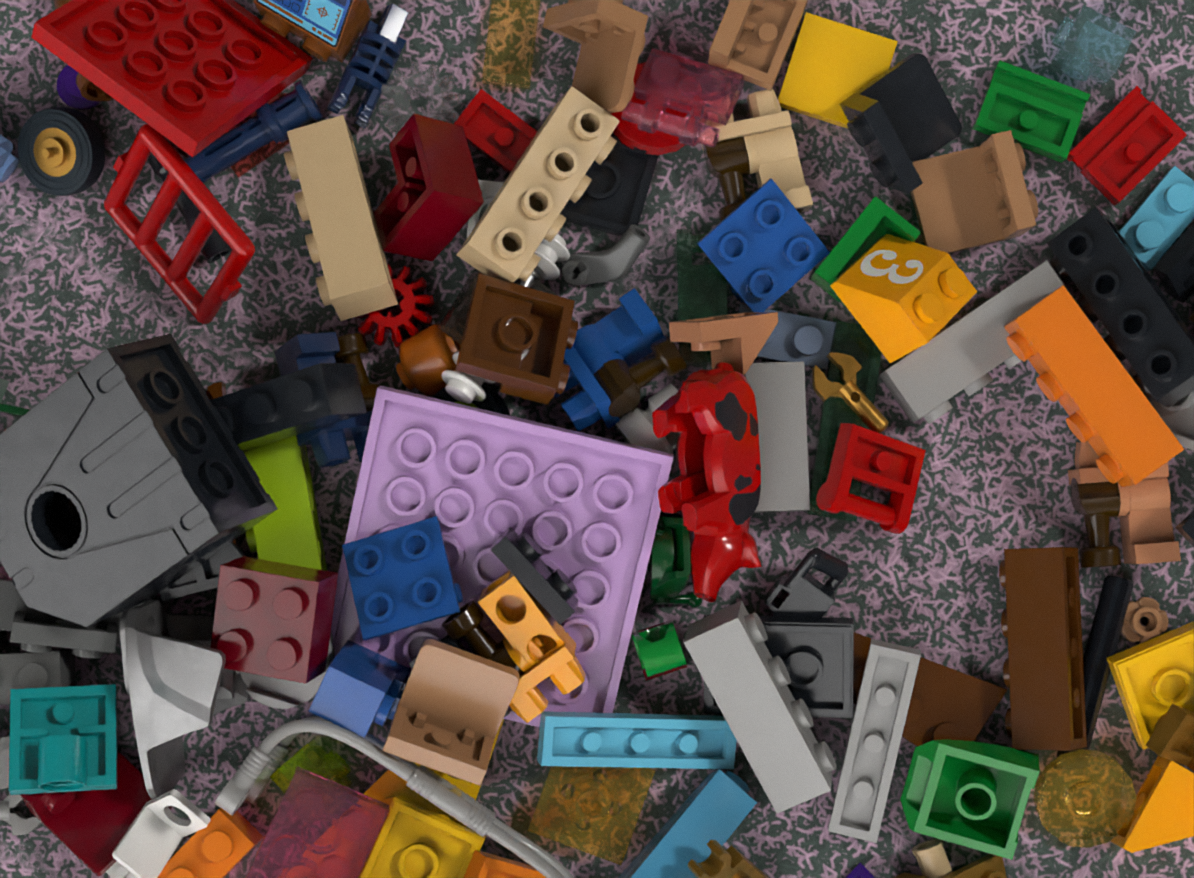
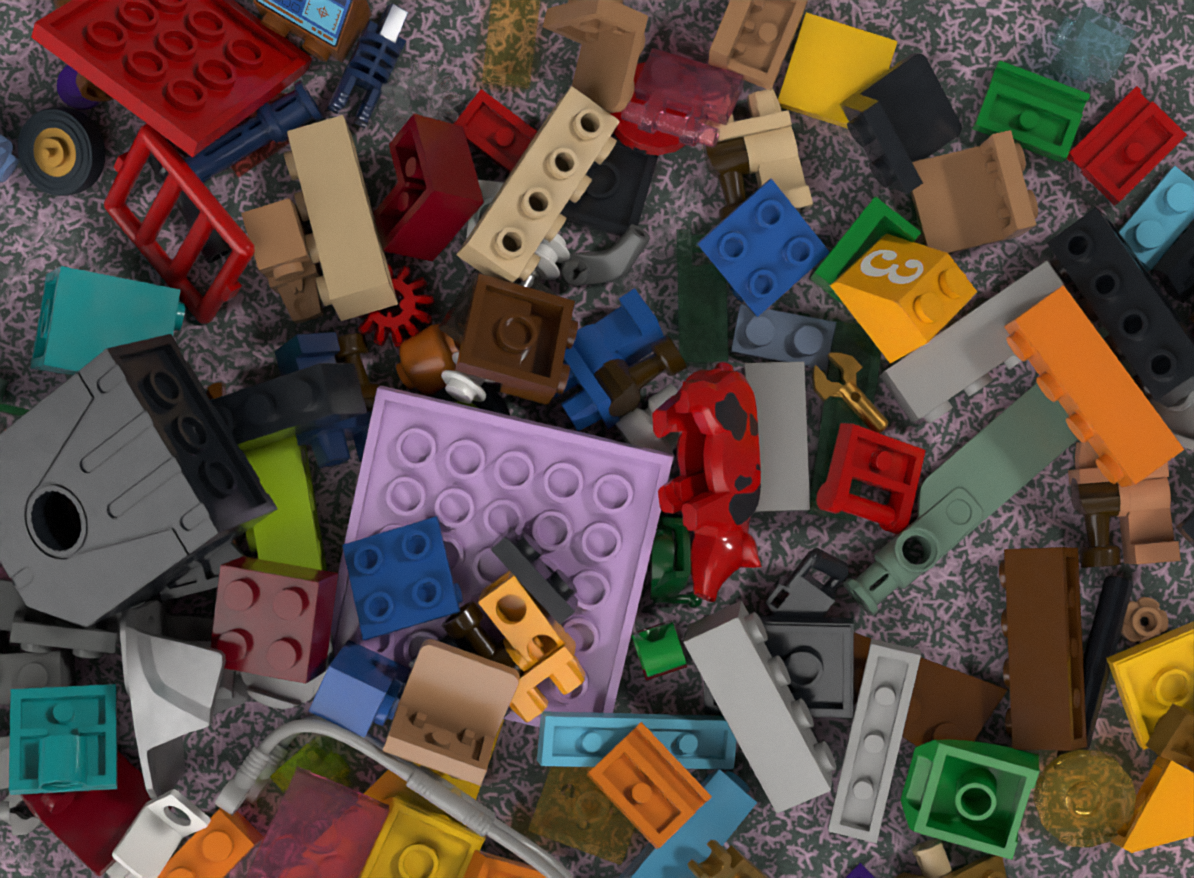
(97, 311): none -> teal slope
(285, 258): none -> medium nougat hinge
(649, 785): none -> orange plate
(728, 337): nougat slope -> none
(970, 489): none -> sand green piece

